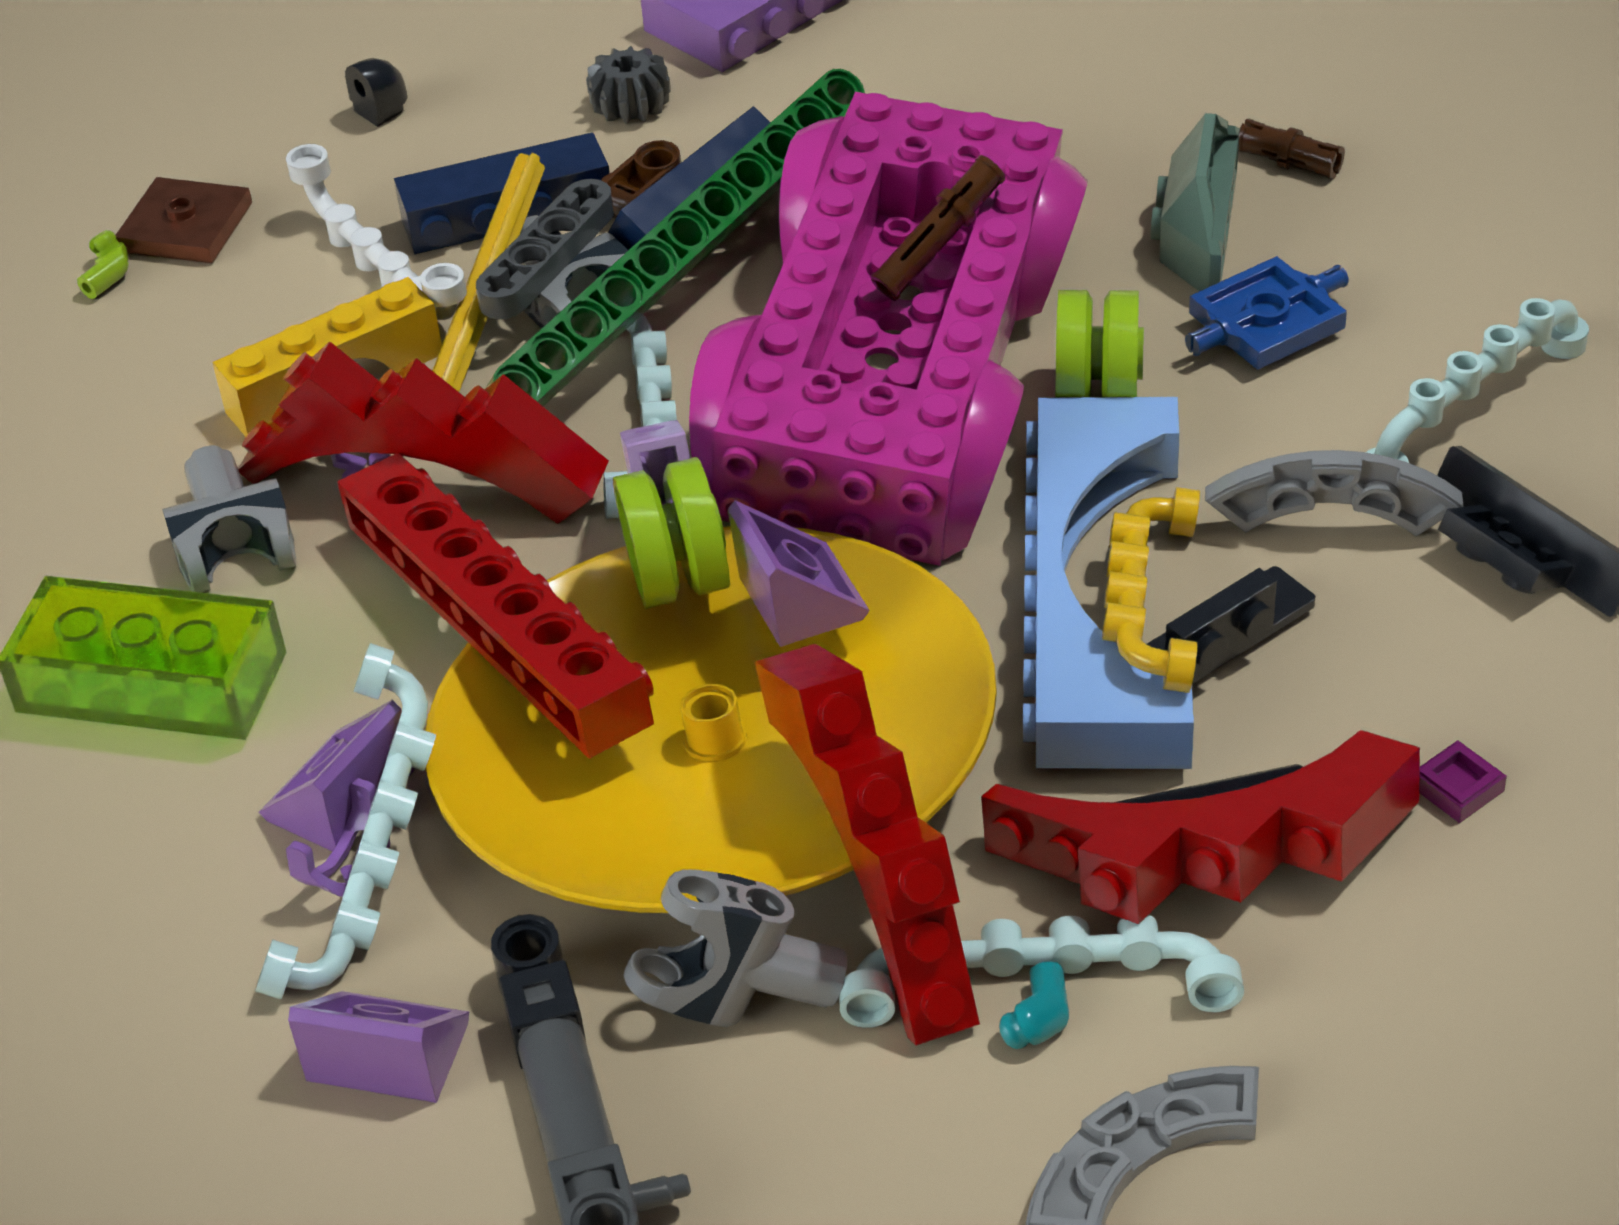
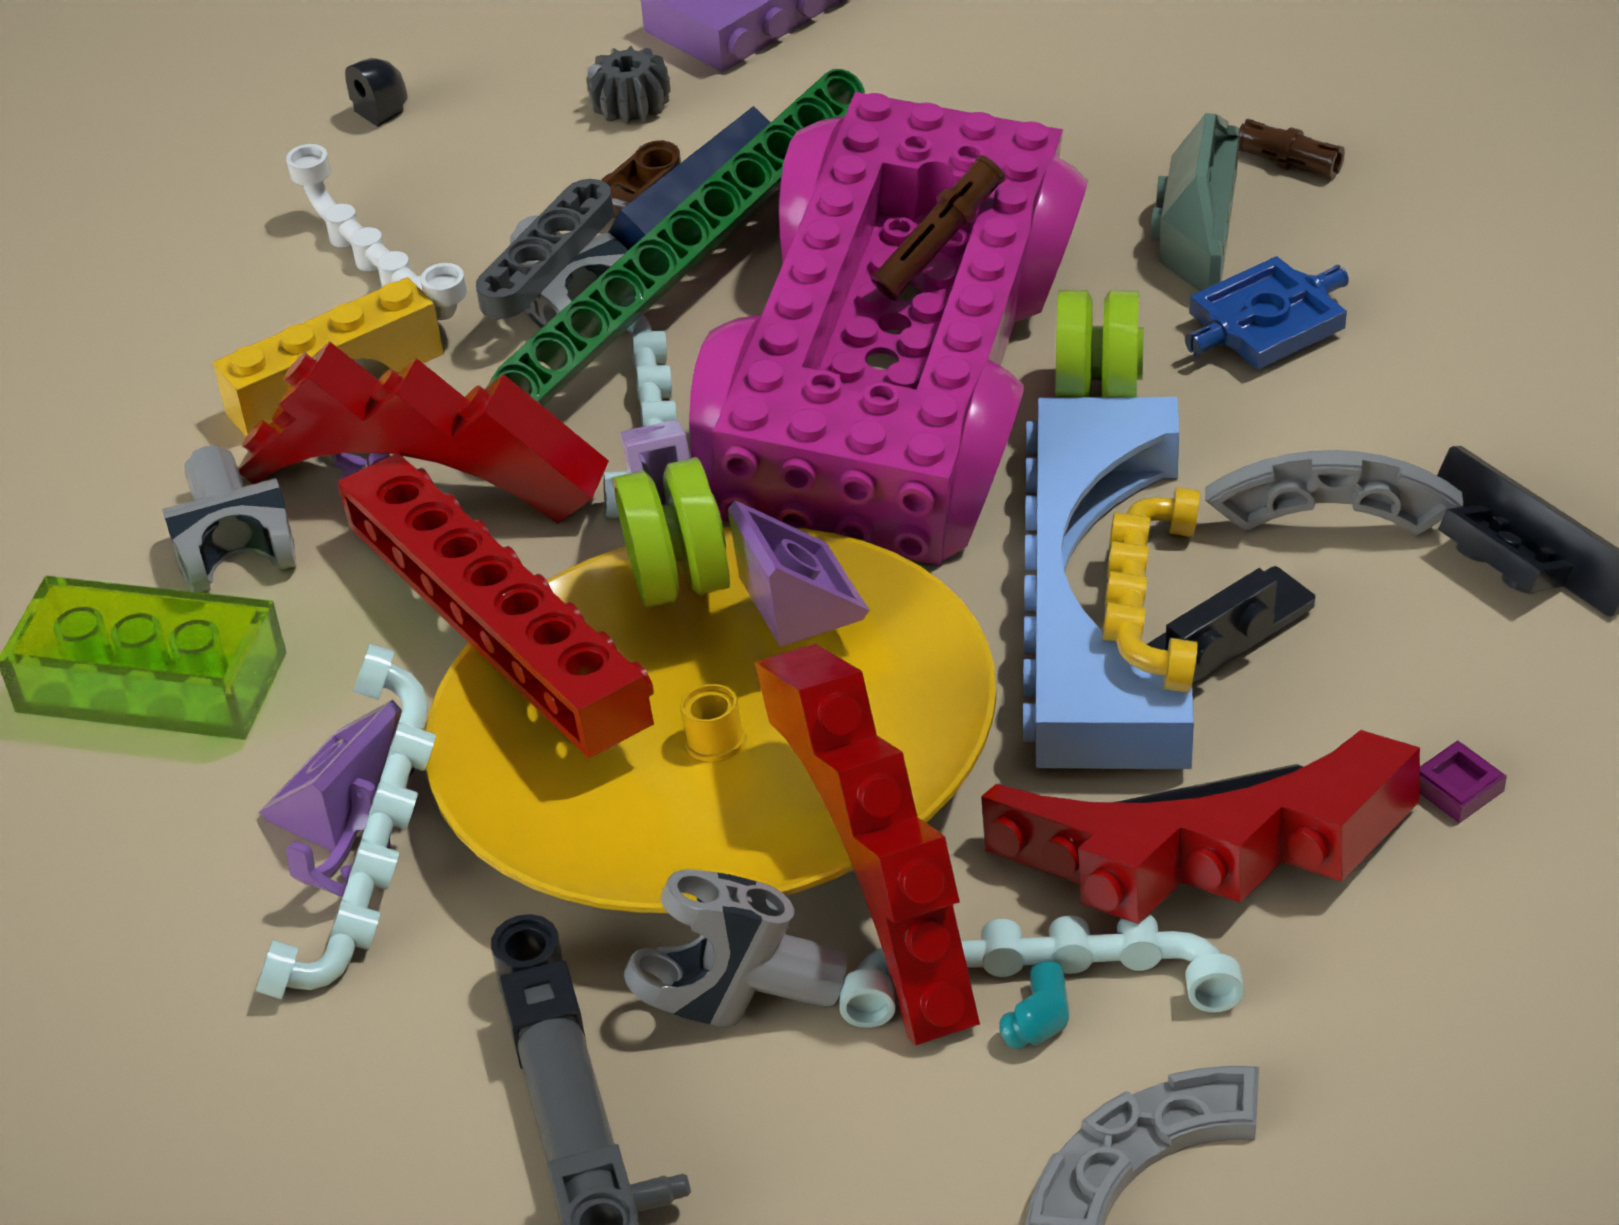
(109, 265): lime arm -> none
(184, 219): copper plate -> none
(377, 1043): medium lavender slope -> none
(459, 199): dark blue brick -> none
(503, 230): yellow axle -> none
(1540, 323): light aqua bar -> none

